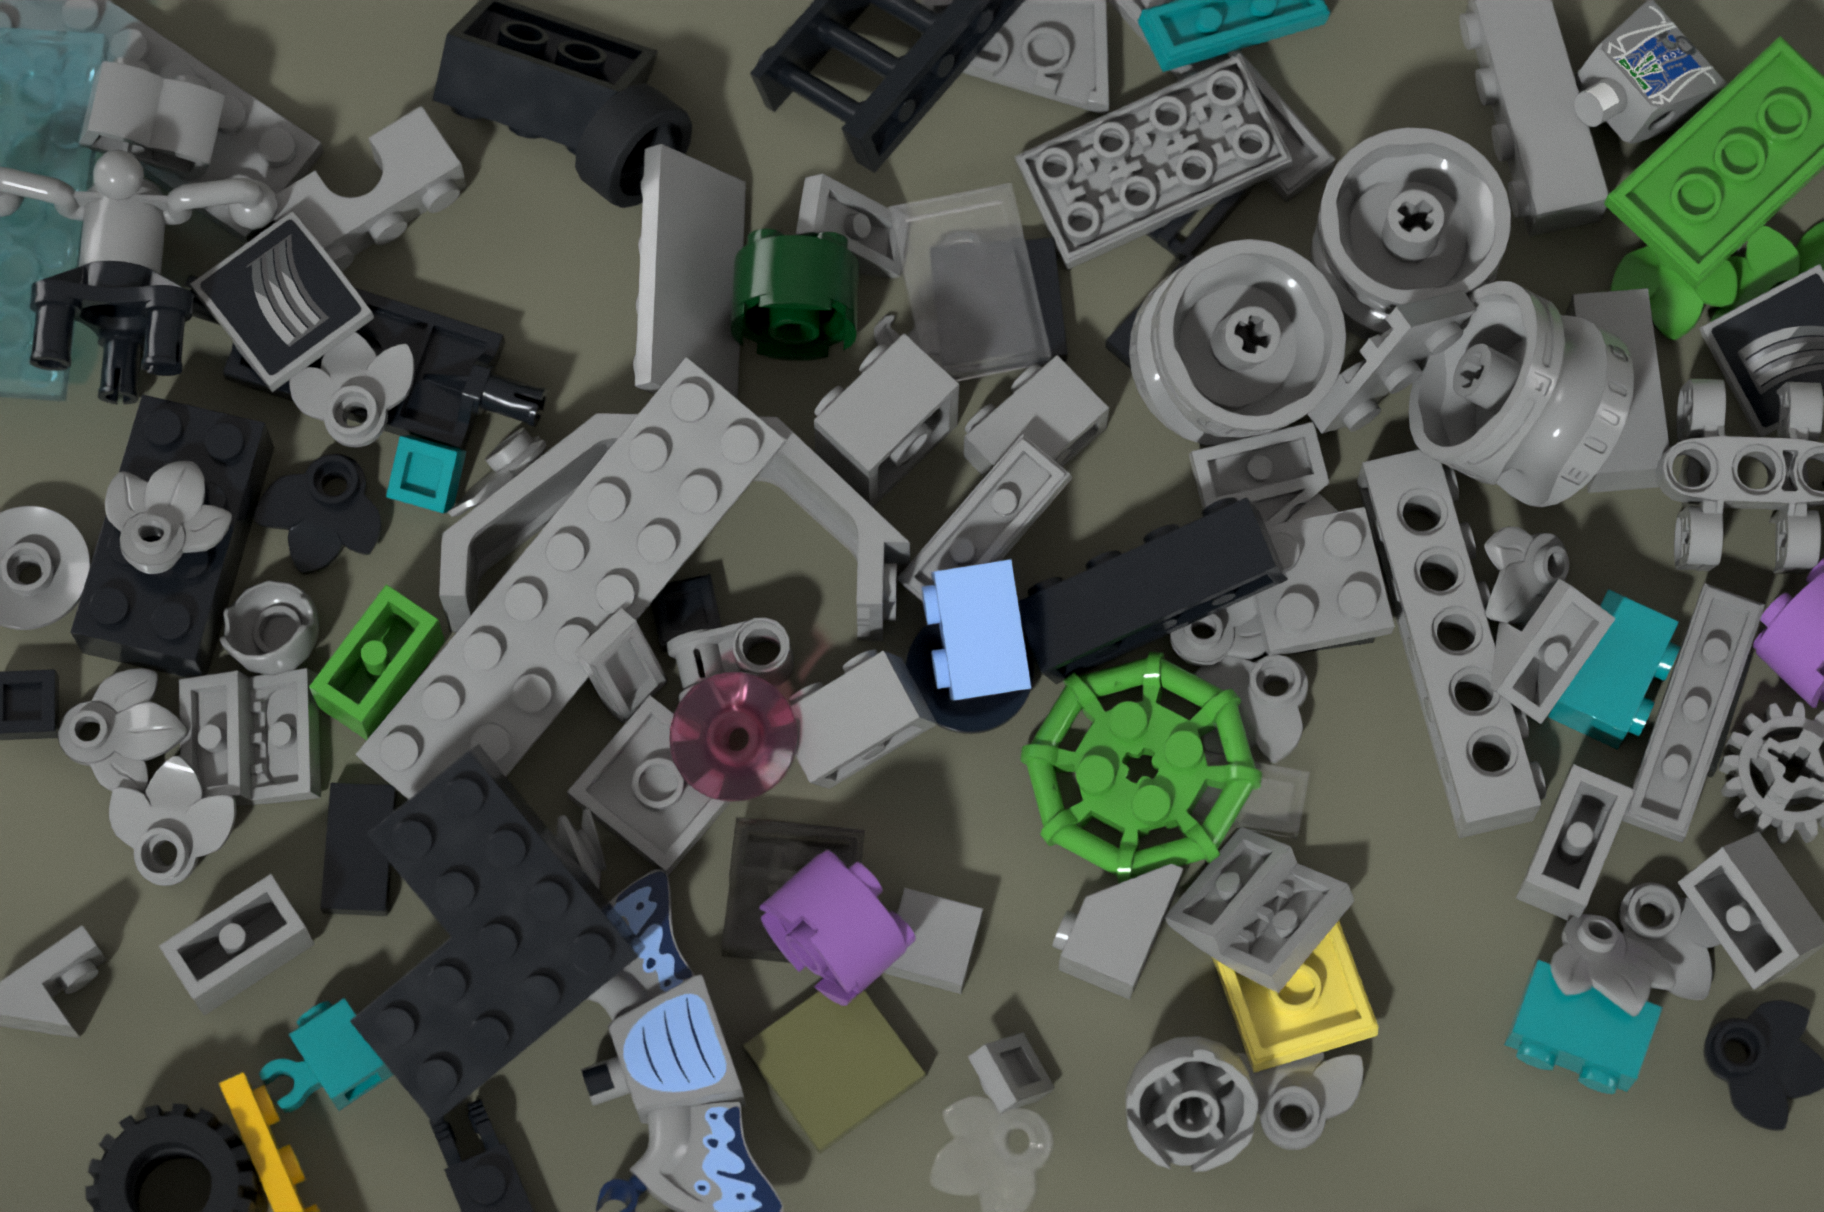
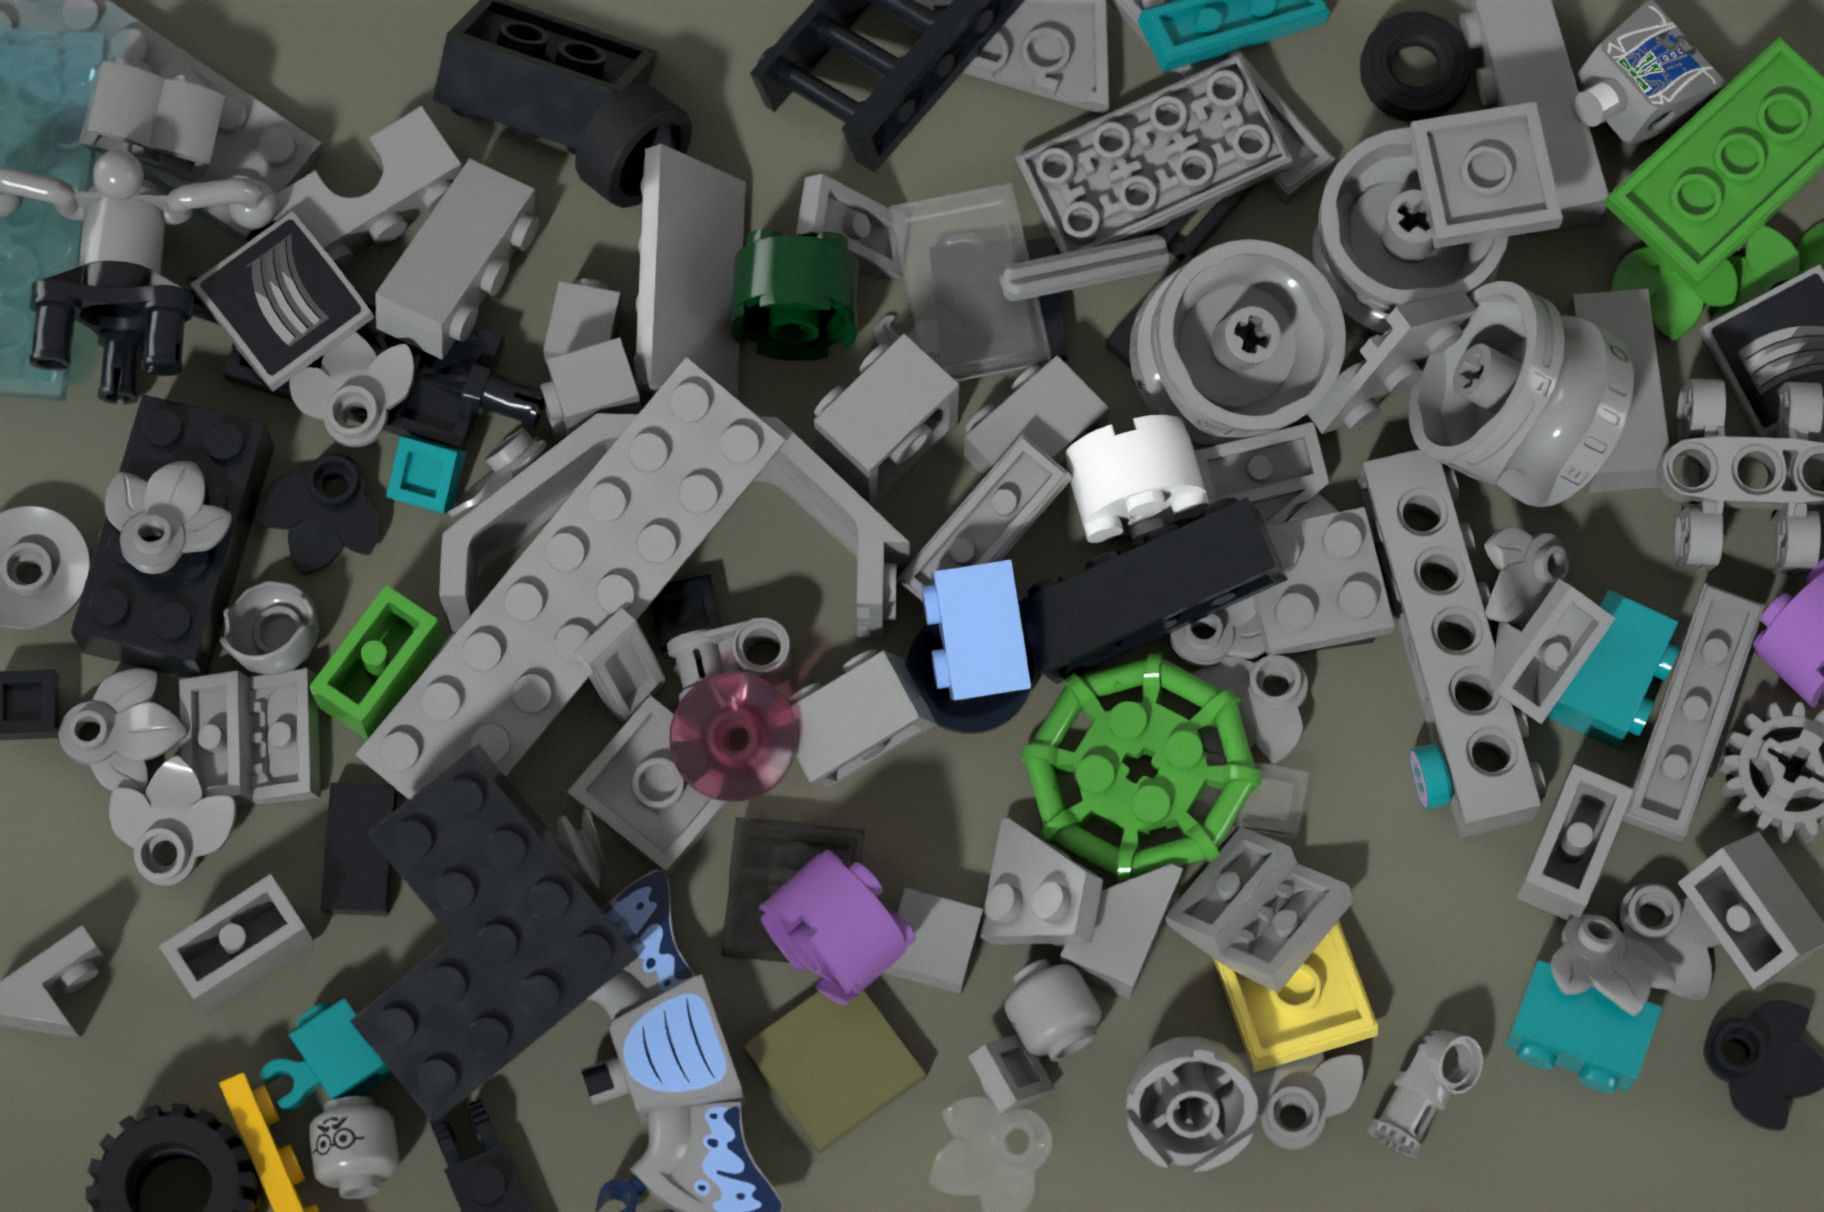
(353, 1146): none -> light grey head
(457, 259): none -> light grey brick
(582, 317): none -> light grey brick
(588, 384): none -> light grey brick
(1037, 892): none -> light grey wing
(1052, 1010): none -> light grey head
(1084, 267): none -> light grey axle
(1135, 478): none -> white brick
(1422, 31): none -> black tyre
(1426, 1090): none -> light grey connector
(1431, 776): none -> teal tile
(1485, 174): none -> light grey plate

